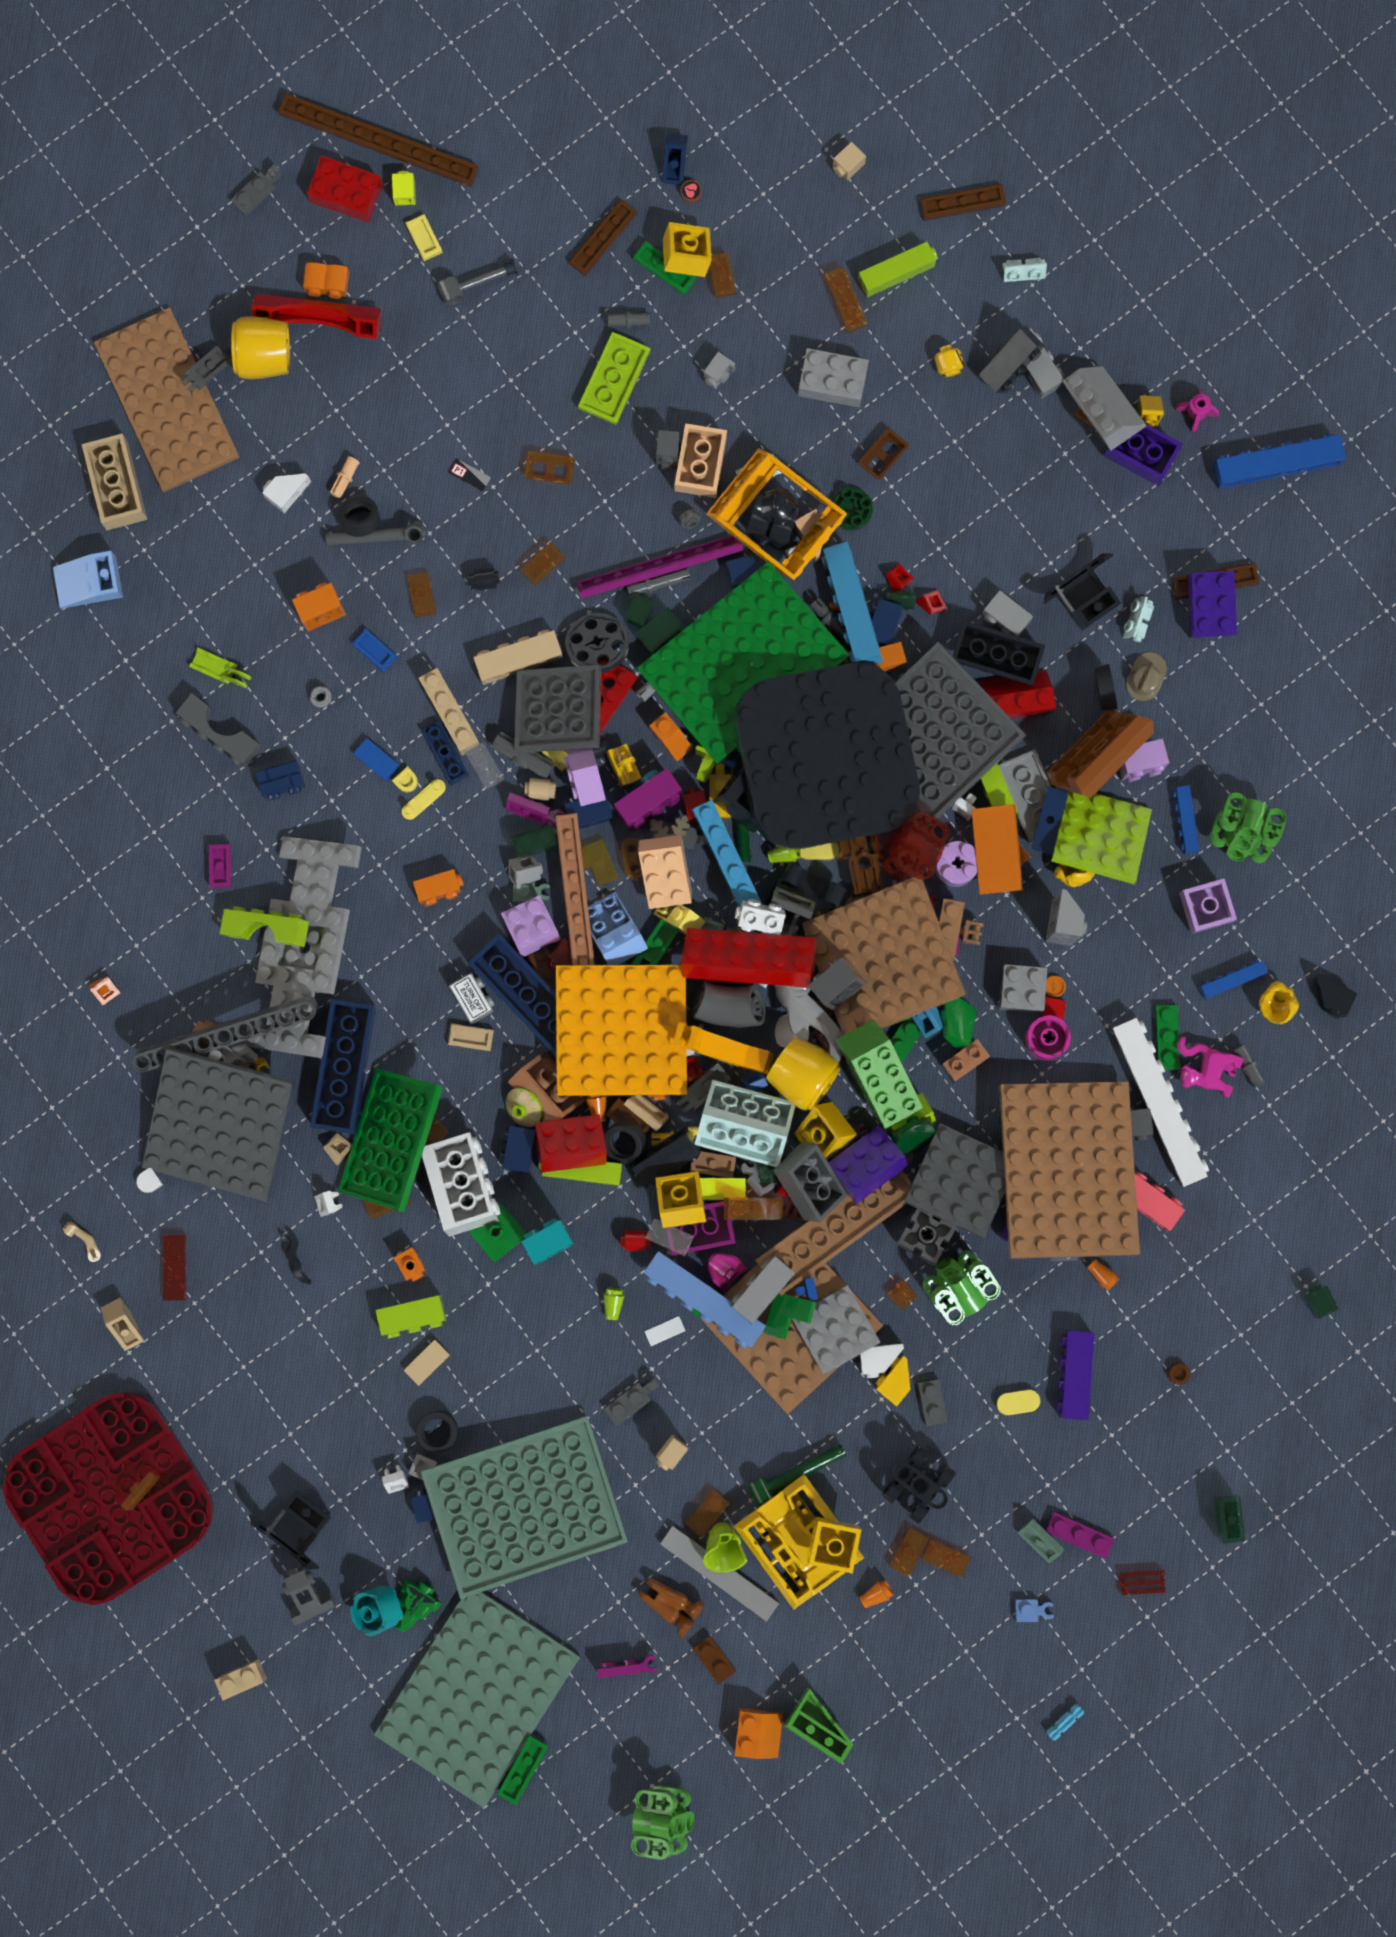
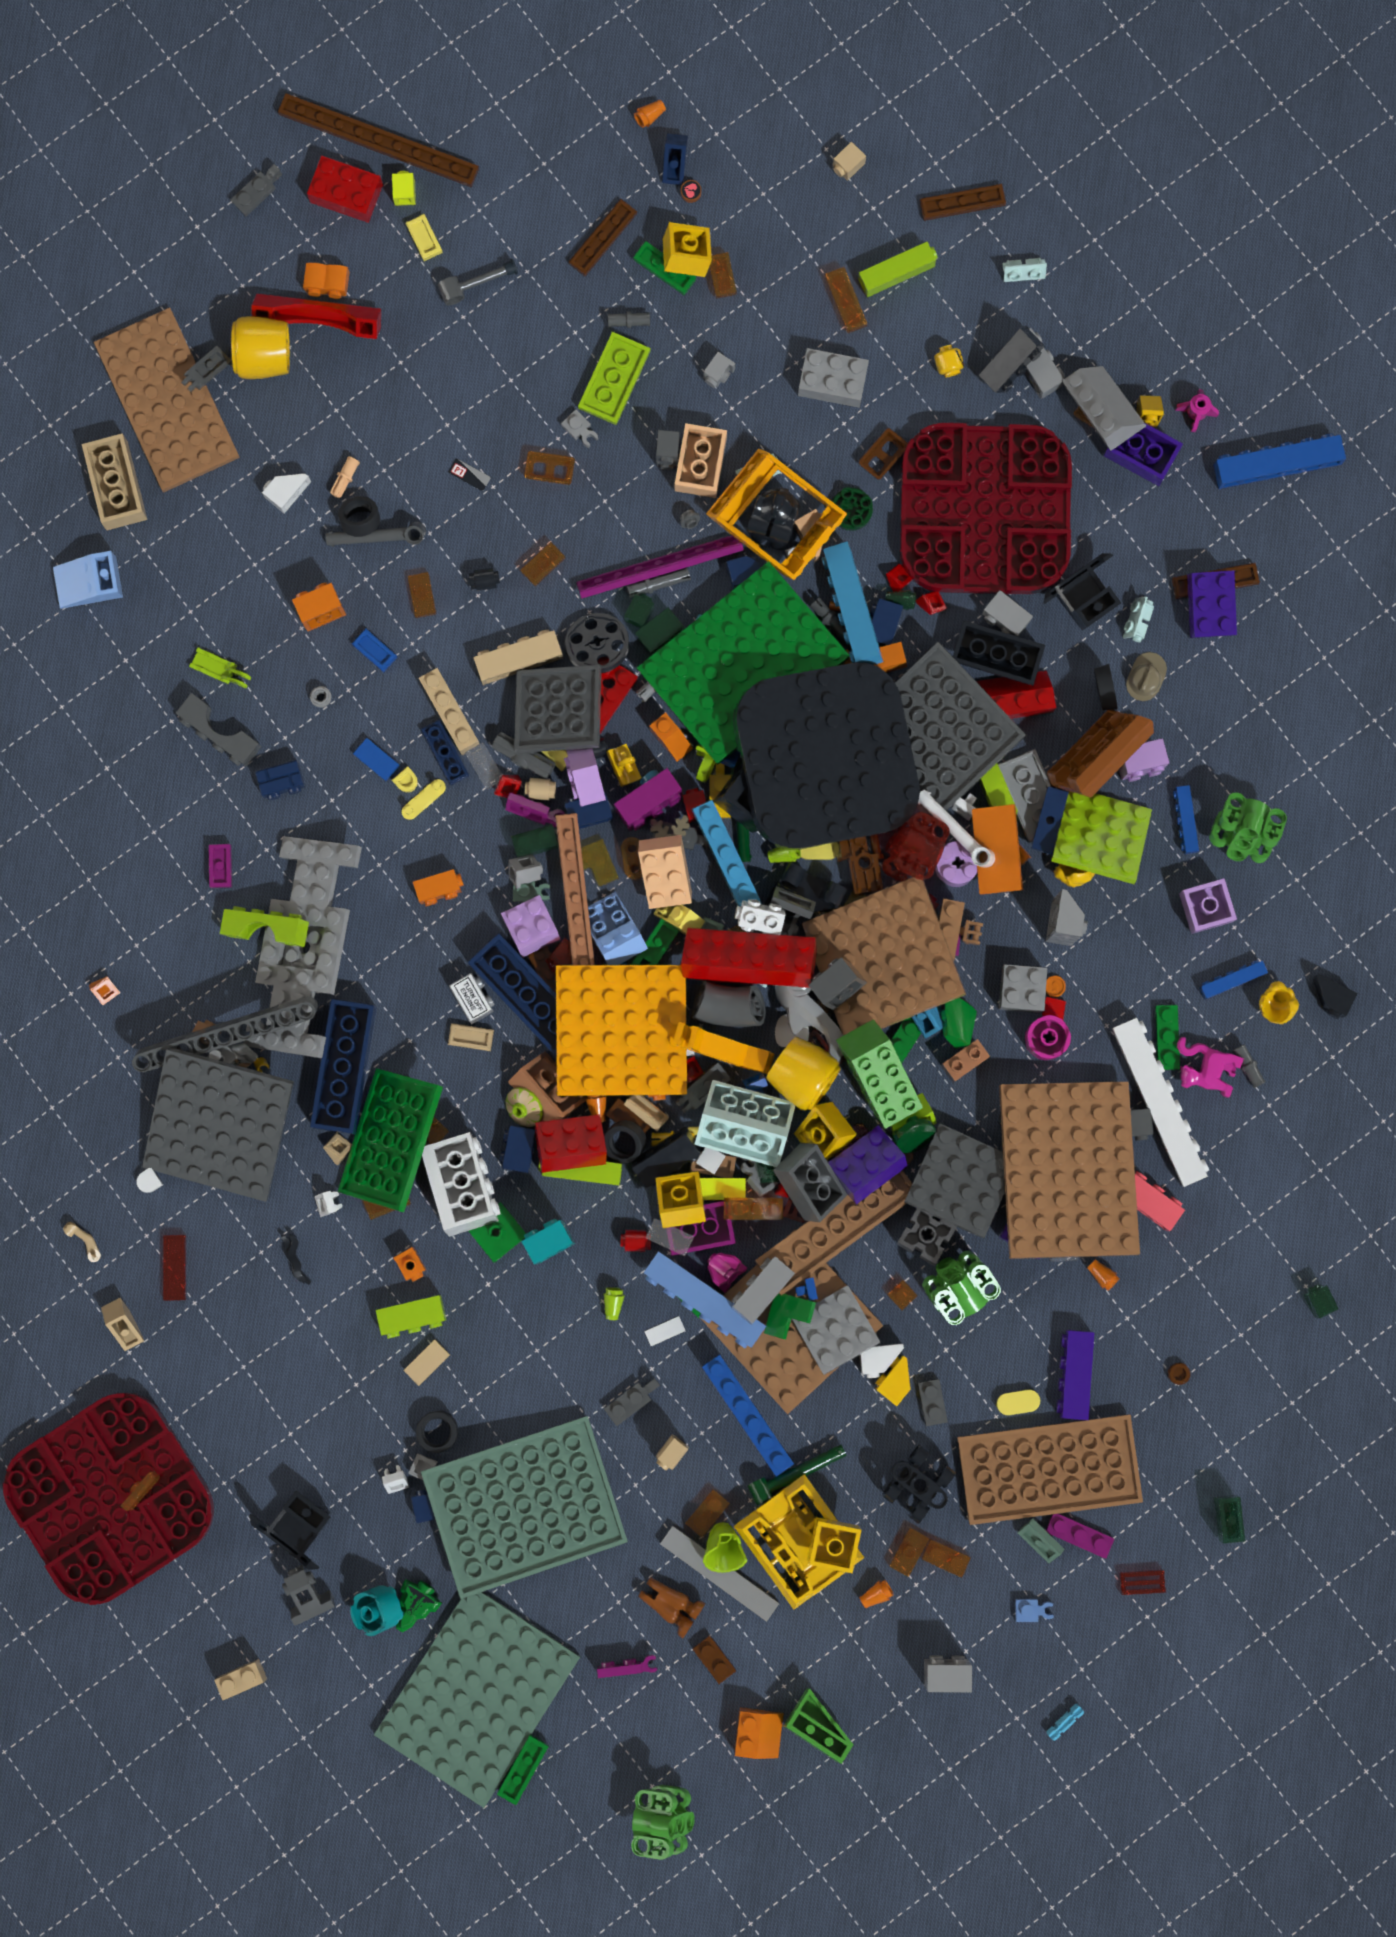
(507, 785): none -> red slope
(578, 427): none -> light grey plate
(649, 113): none -> orange cone
(710, 1160): none -> white tile
(747, 1415): none -> blue brick
(947, 1674): none -> light grey brick
(956, 830): none -> white piece
(986, 508): none -> dark red plate
(1049, 1469): none -> medium nougat plate

